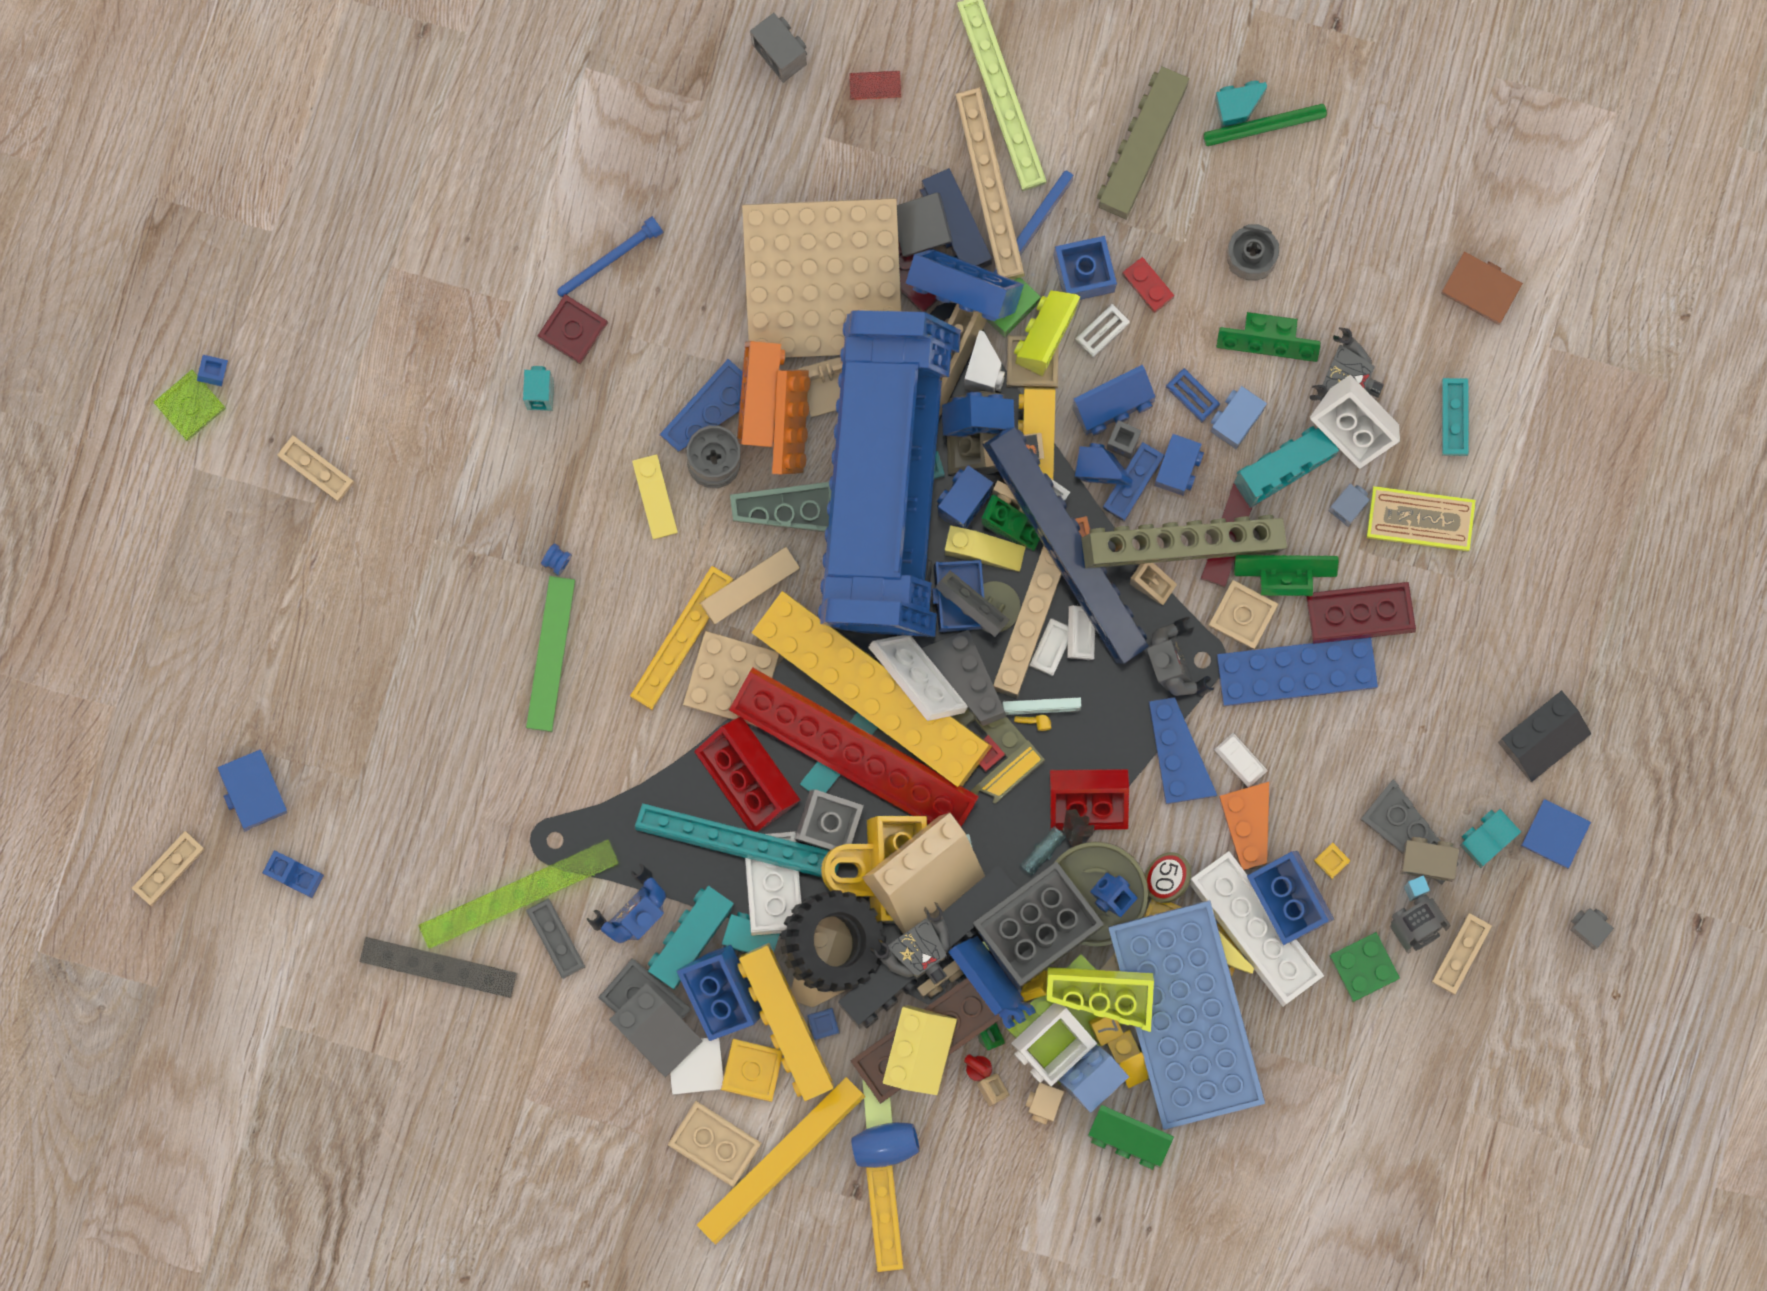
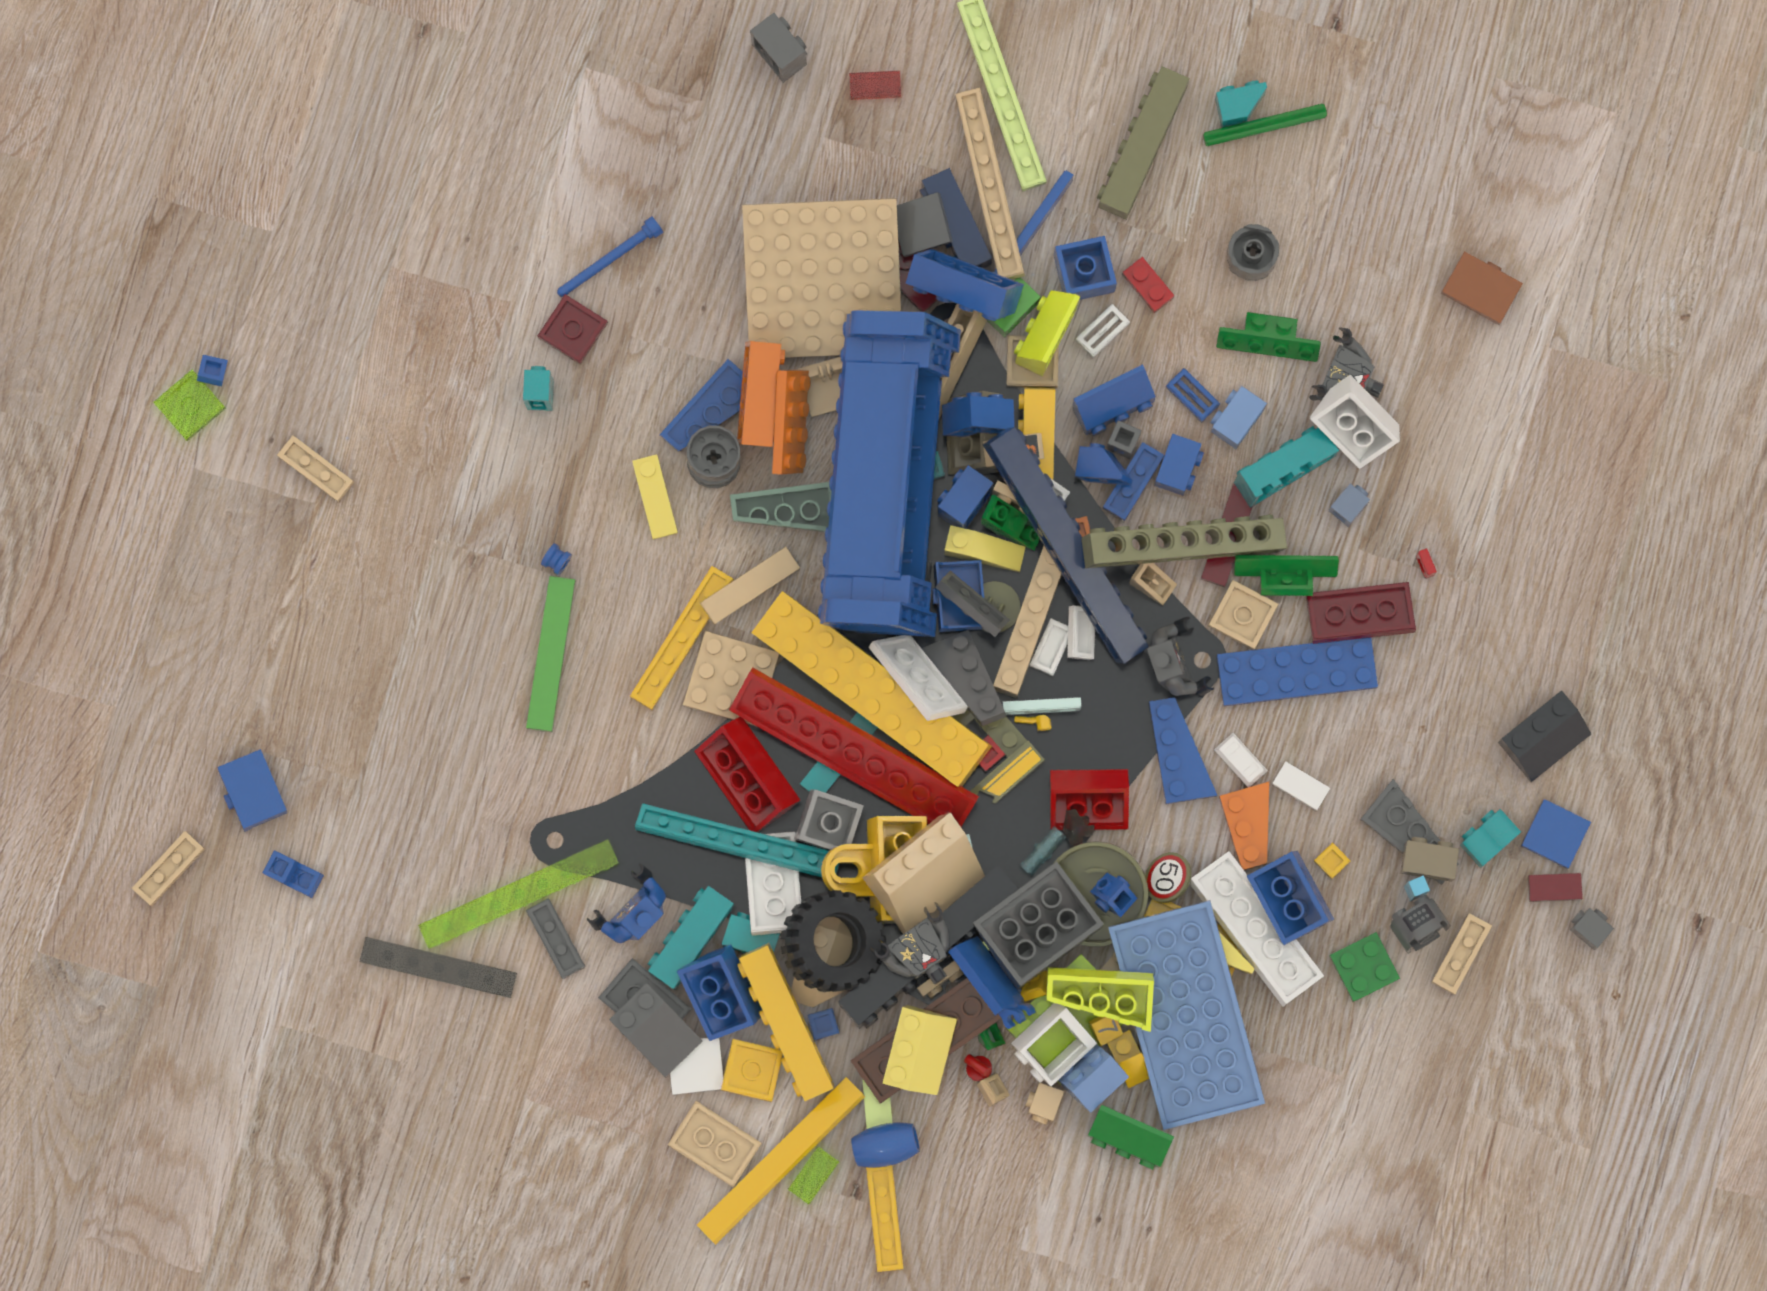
(813, 1175): none -> clear neon green tile
(984, 367): white slope -> none
(1301, 786): none -> white tile
(1421, 519): tile -> none
(1426, 563): none -> red tile
(1455, 417): teal plate -> none
(1555, 887): none -> dark red tile

